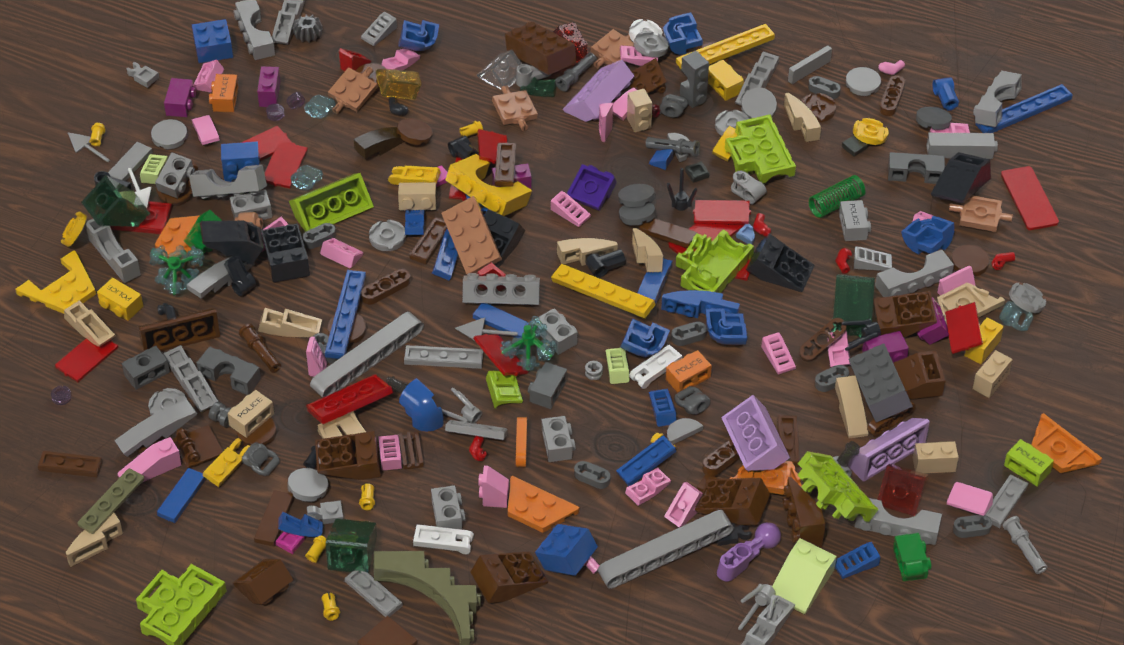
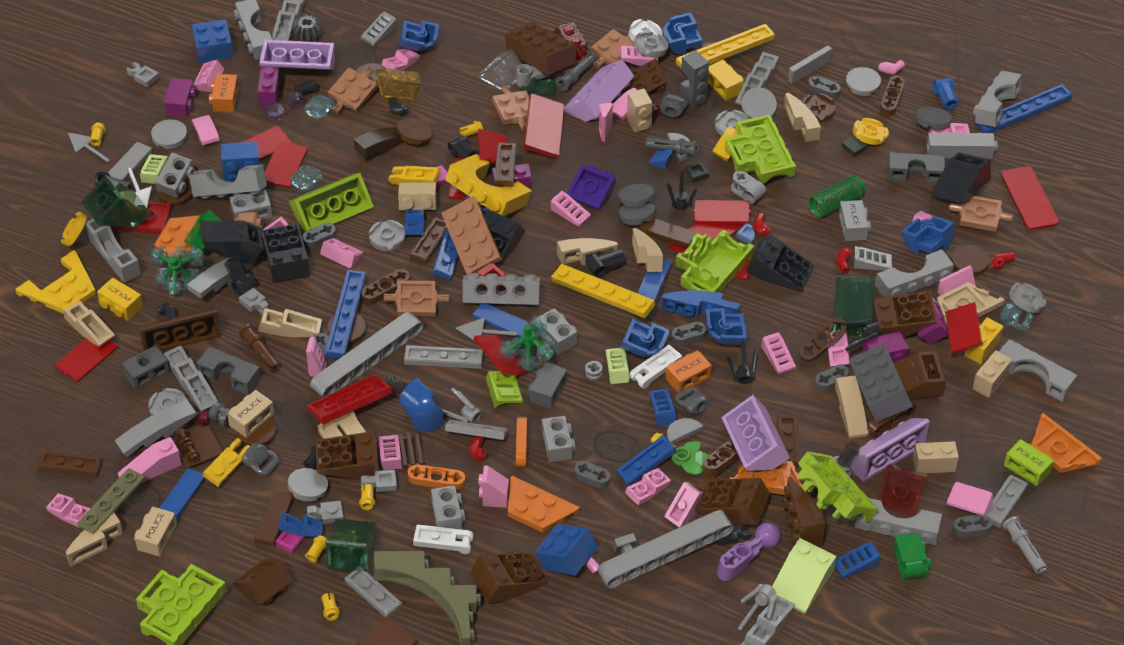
(61, 395): clear purple tile -> none
(67, 509): none -> bright pink slope
(155, 531): none -> tan brick
(201, 418): none -> dark red pin
(253, 301): none -> light grey plate
(298, 55): none -> lavender slope
(307, 87): none -> black pin
(351, 59): red slope -> none
(382, 480): none -> light grey plate
(416, 297): none -> nougat plate
(430, 471): none -> orange beam
(543, 126): none -> tile
(624, 543): none -> light grey tile
(692, 458): none -> bright green plate
(744, 373): none -> black plant
(1057, 379): none -> light grey arch

